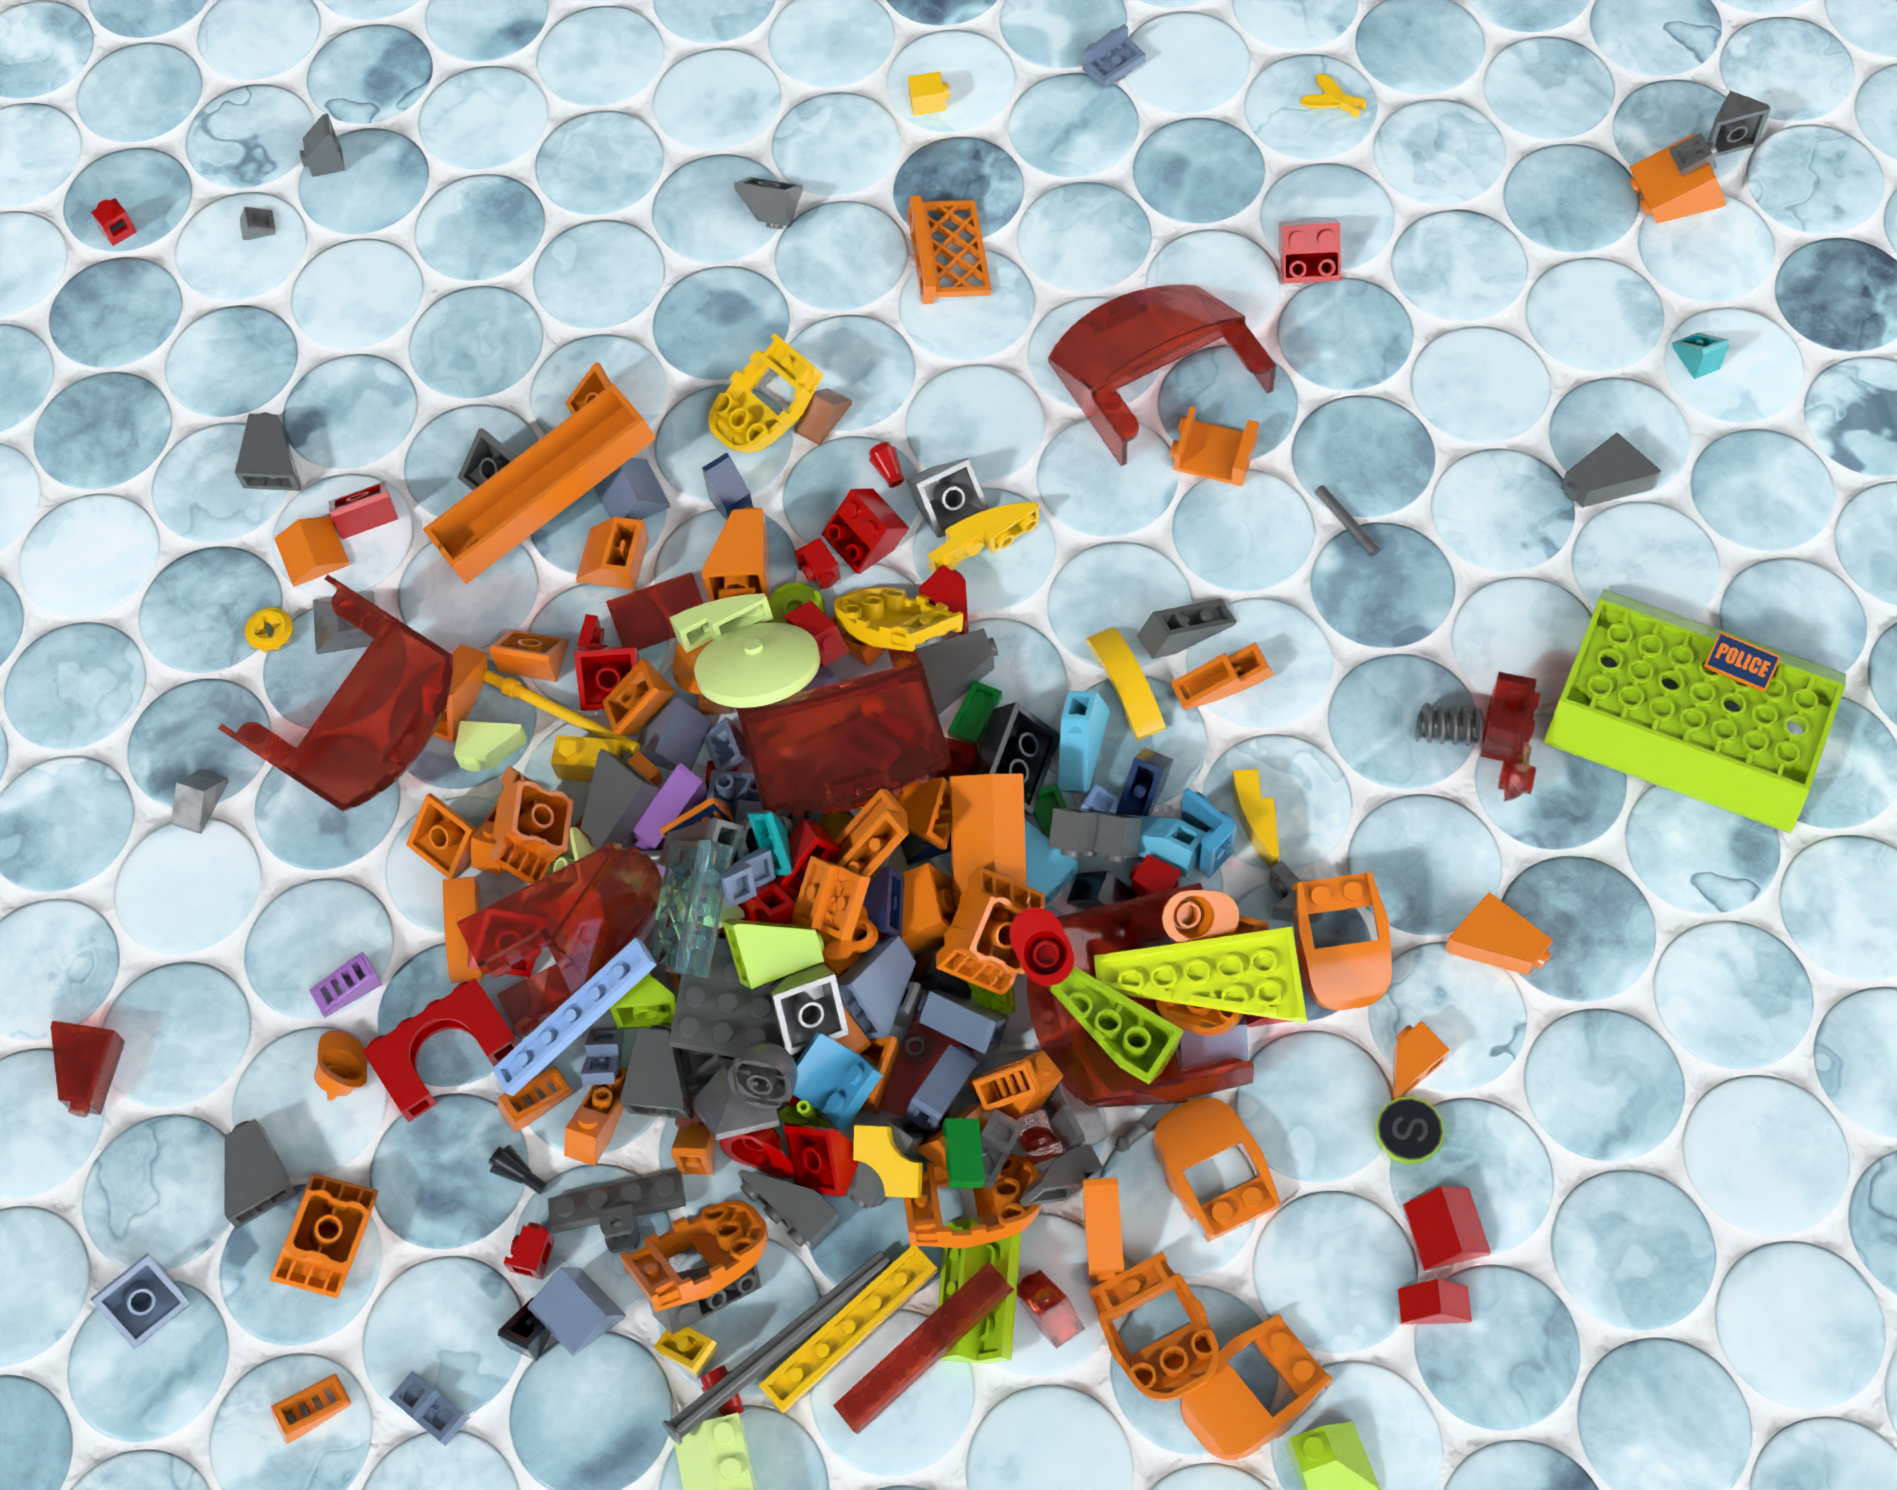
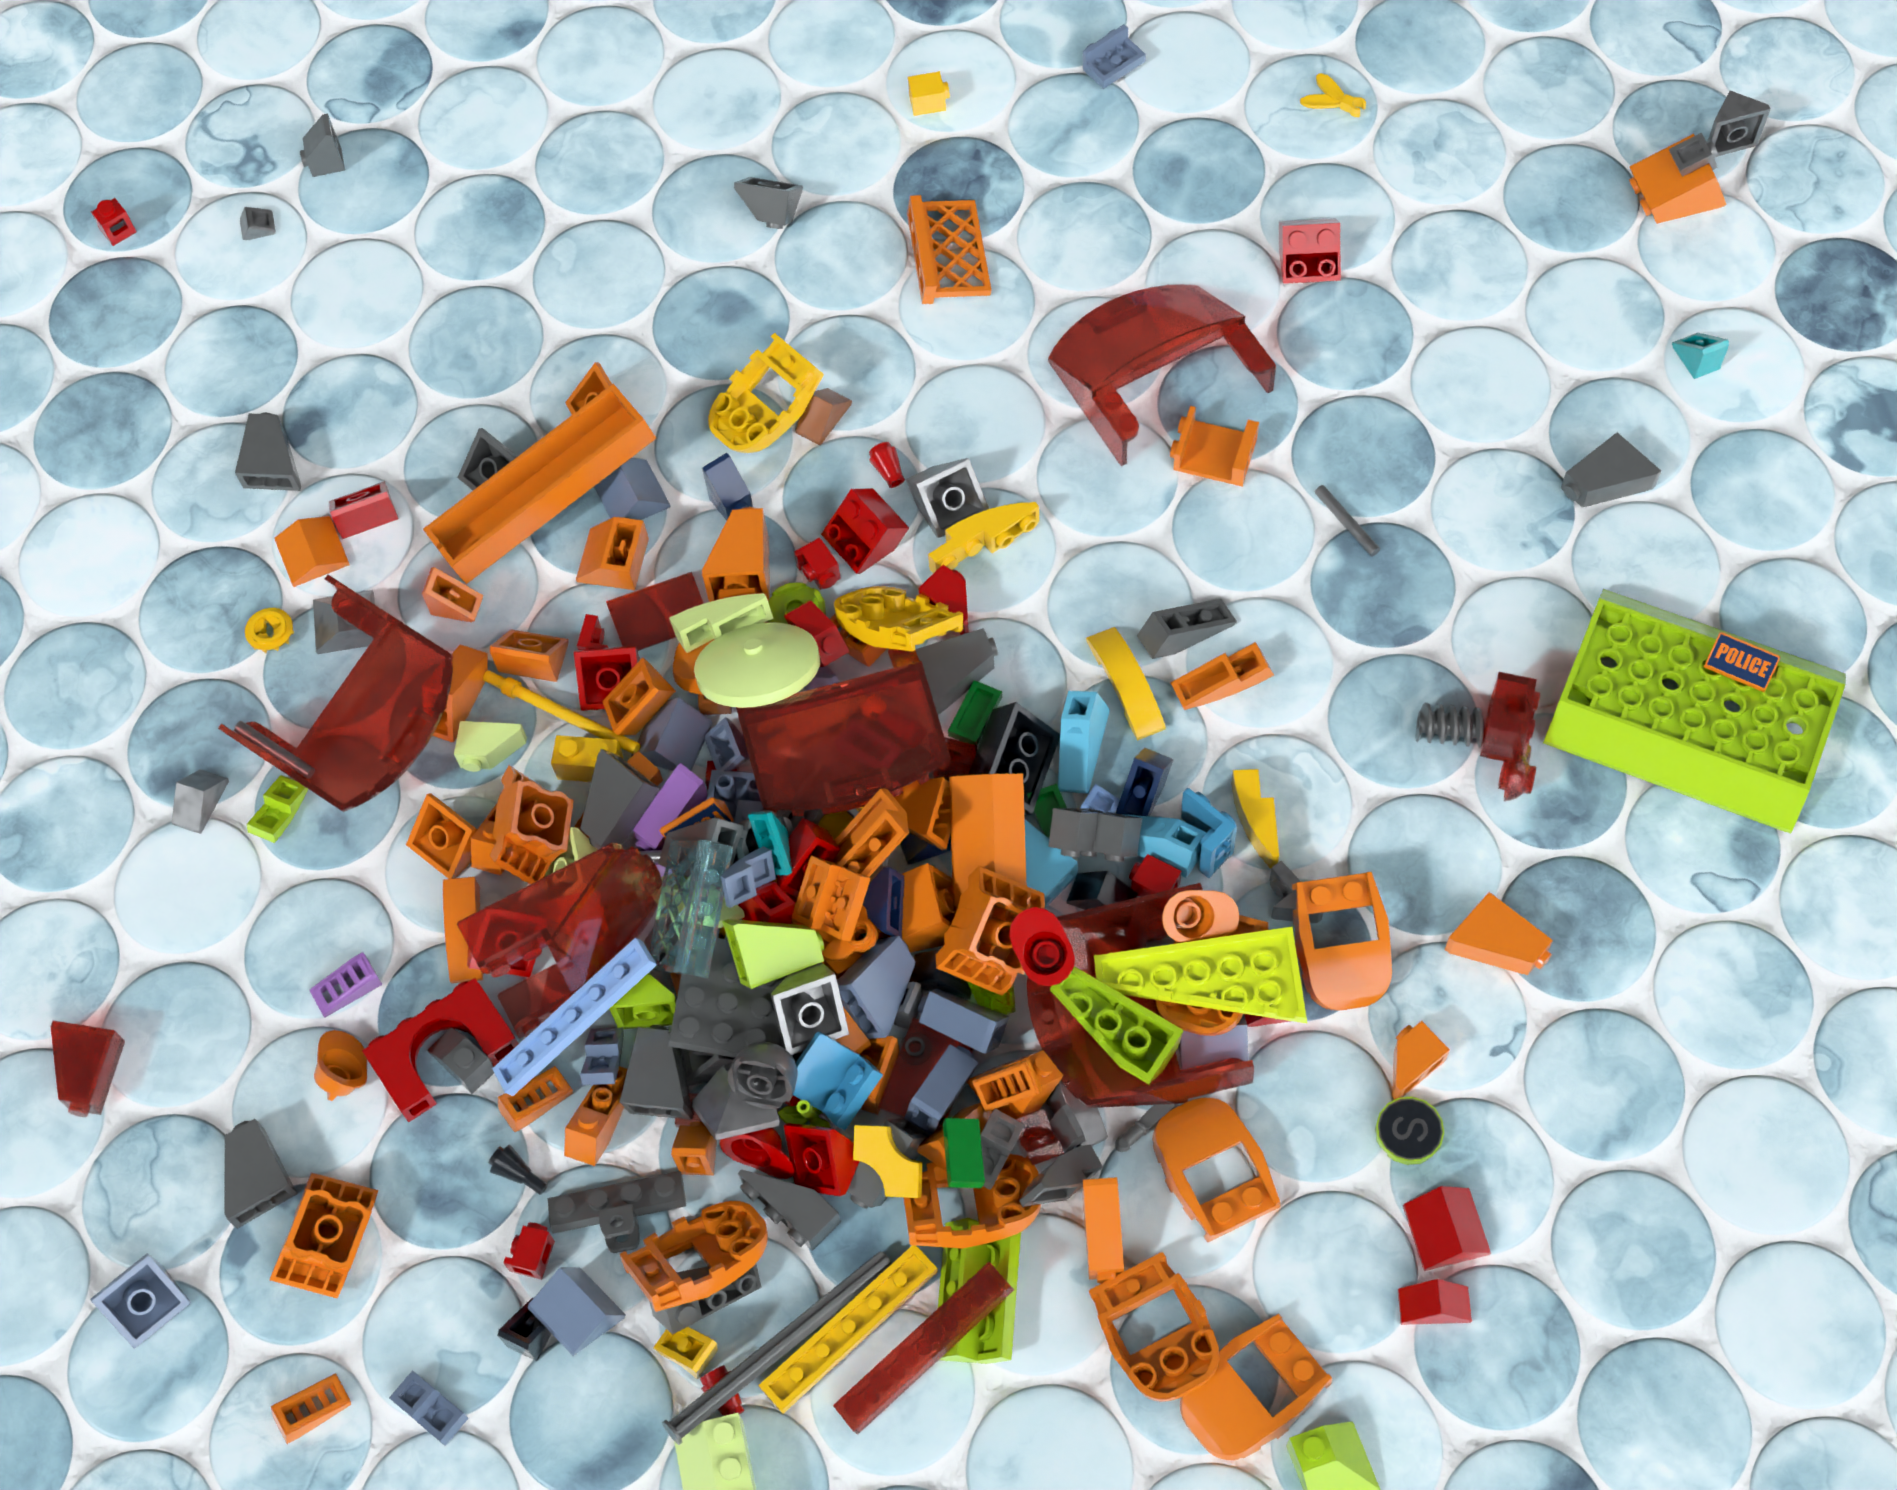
(274, 749): none -> flat silver bar
(278, 810): none -> lime slope
(450, 597): none -> orange slope
(462, 1059): none -> dark grey slope
(1049, 1308): clear red slope -> none

